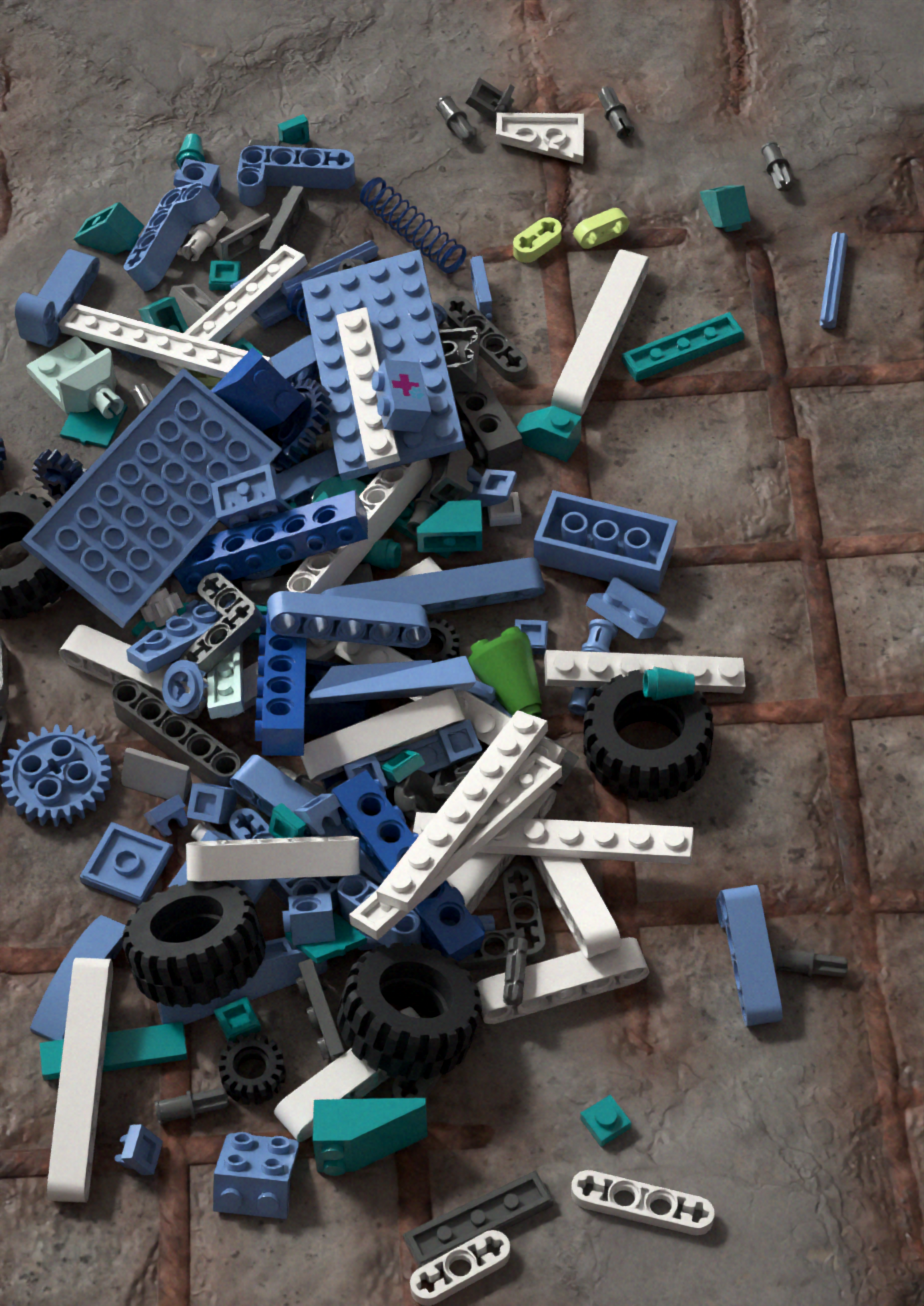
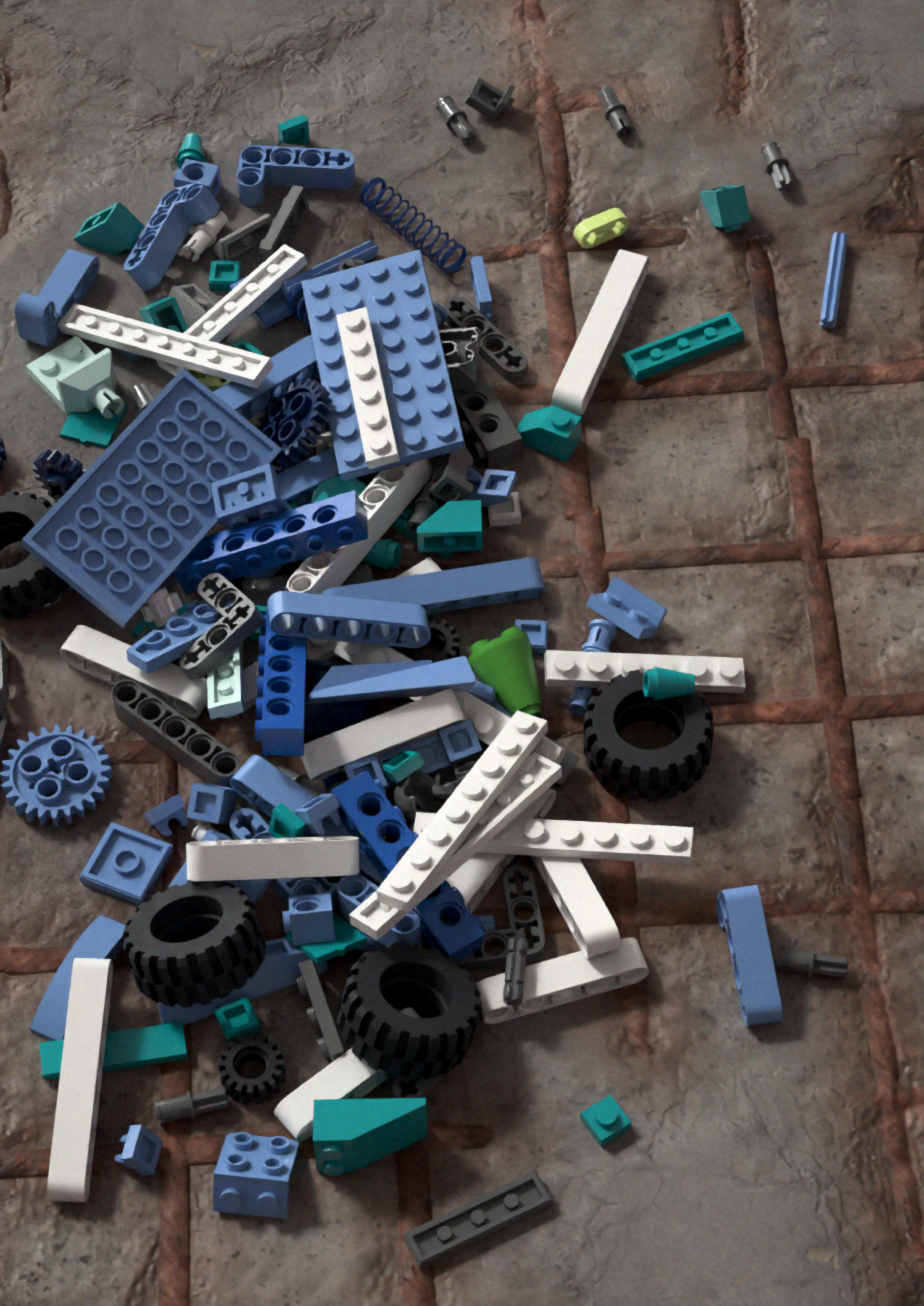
(155, 775): light grey slope -> none
(174, 692): medium blue gear -> none
(258, 392): blue slope -> none
(401, 395): medium blue brick -> none
(456, 1283): white beam -> none
(534, 237): yellowish green beam -> none
(544, 133): white wing -> none
(605, 541): medium blue brick -> none
(640, 1208): white beam -> none

